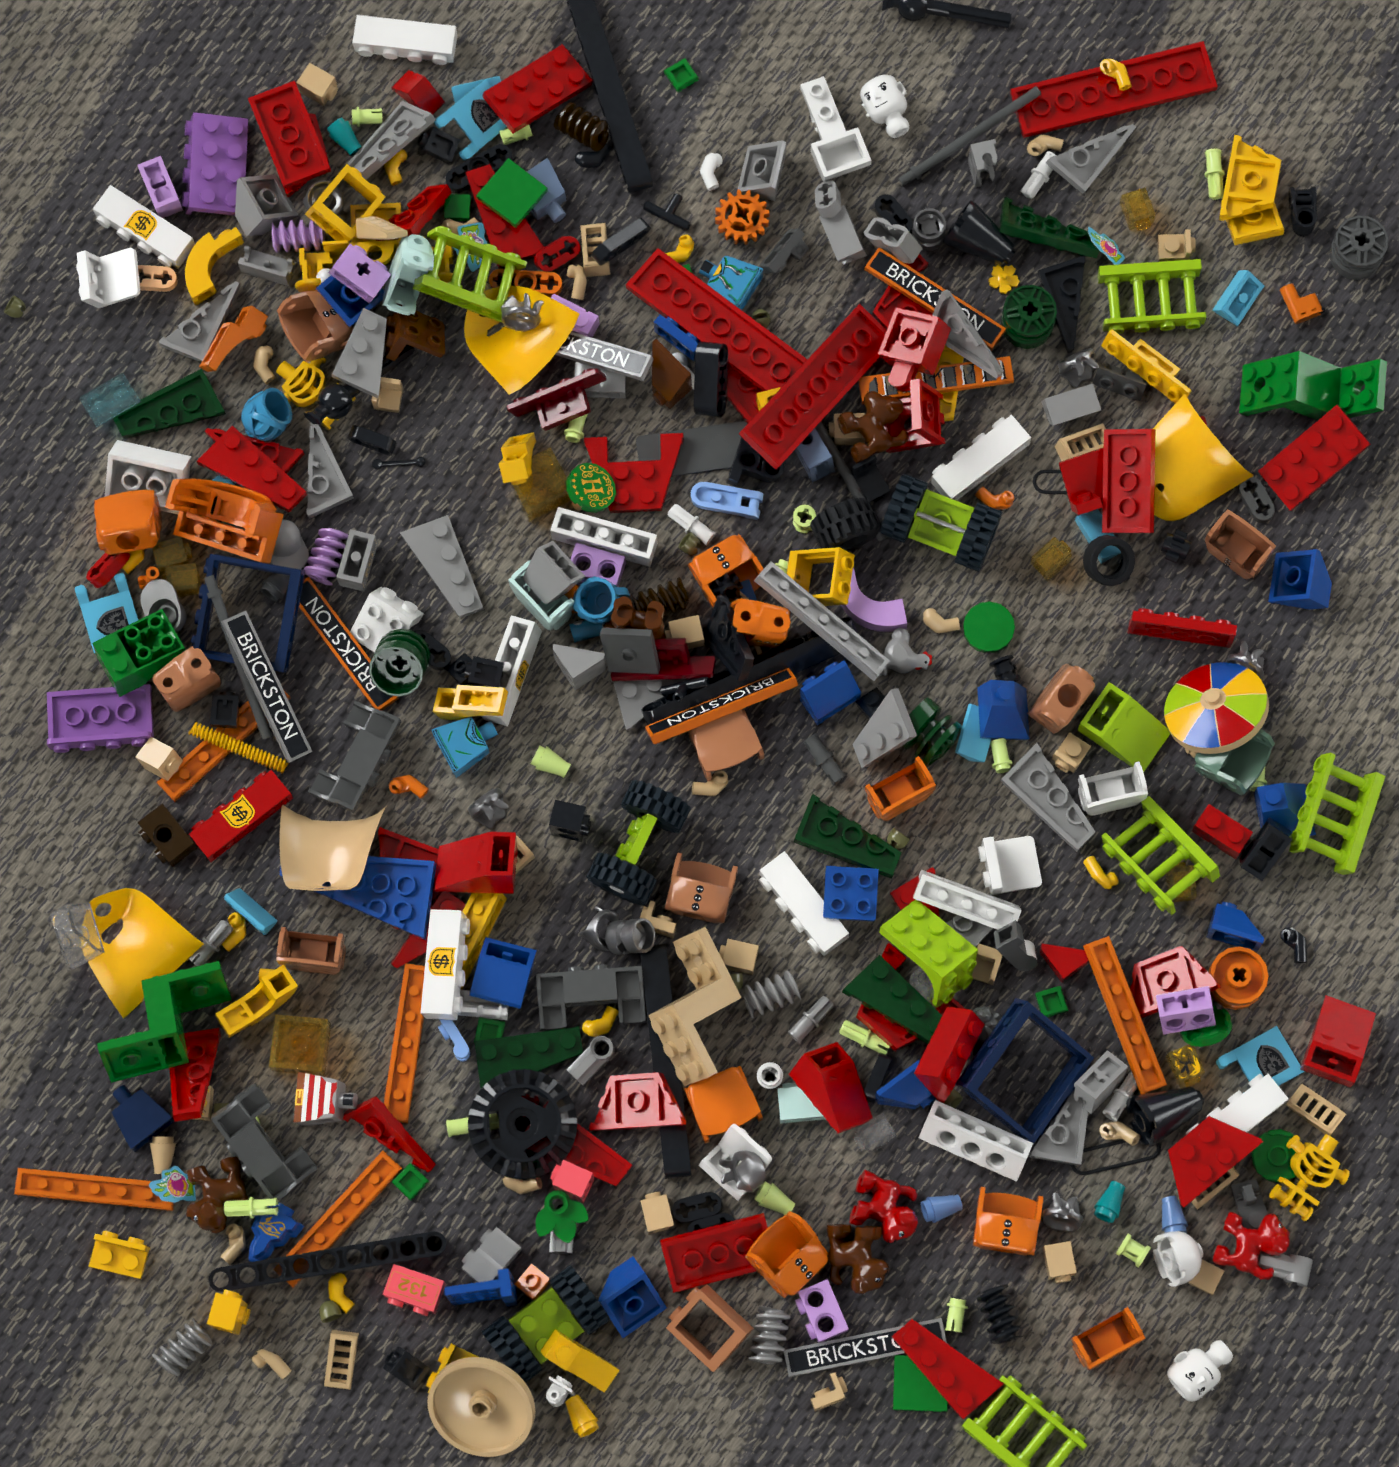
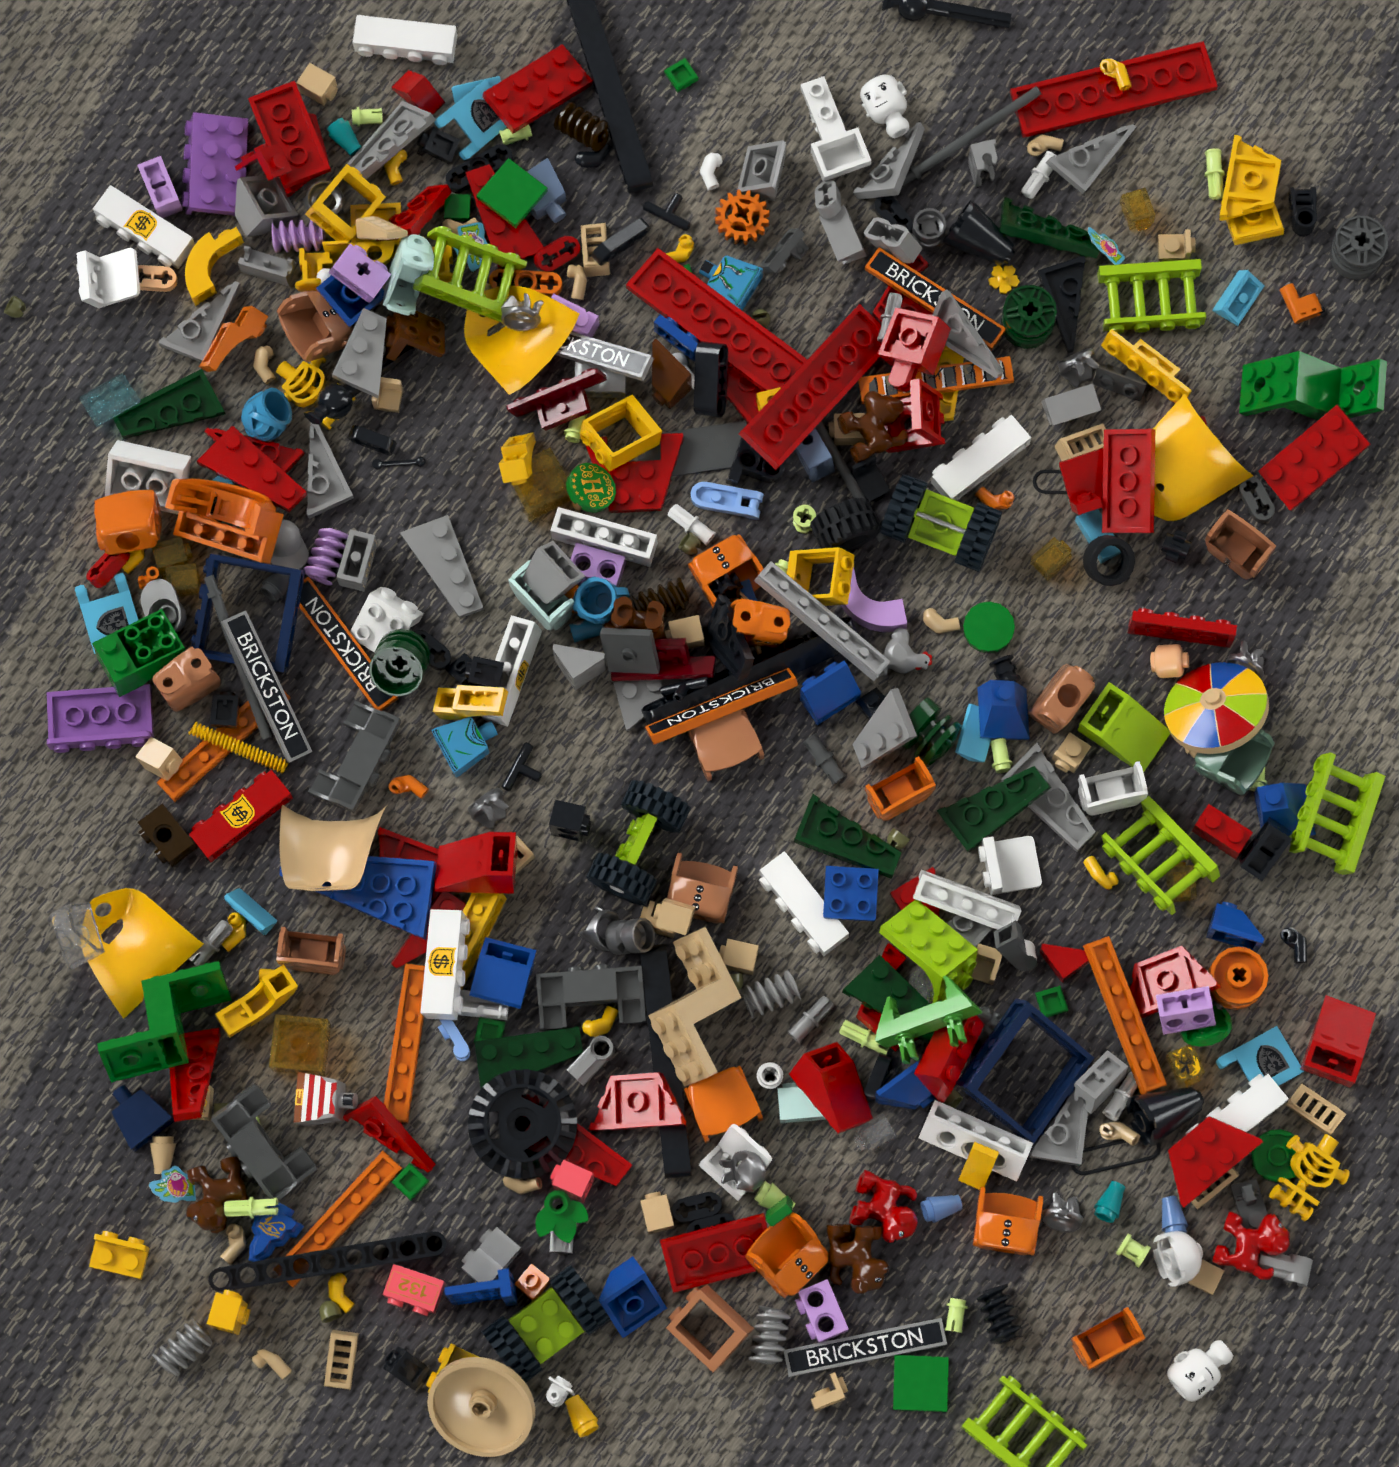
(88, 1189): orange tile -> none
(270, 158): none -> red bracket
(460, 1126): yellowish green axle -> none
(520, 768): none -> black piece
(550, 762): yellowish green cone -> none
(579, 1360): yellow slope -> none
(639, 420): none -> yellow window
(674, 916): none -> tan brick
(711, 787): tan arm -> none
(779, 1211): none -> green tile
(893, 168): none -> light grey wing
(894, 301): none -> light grey axle
(904, 1028): none -> bright green hose
(950, 1372): red wing -> none
(978, 1166): none -> yellow tile
(993, 807): none -> dark green wing
(1059, 1262): tan brick -> none
(1169, 661): none -> light nougat head
(1300, 580): blue slope -> none

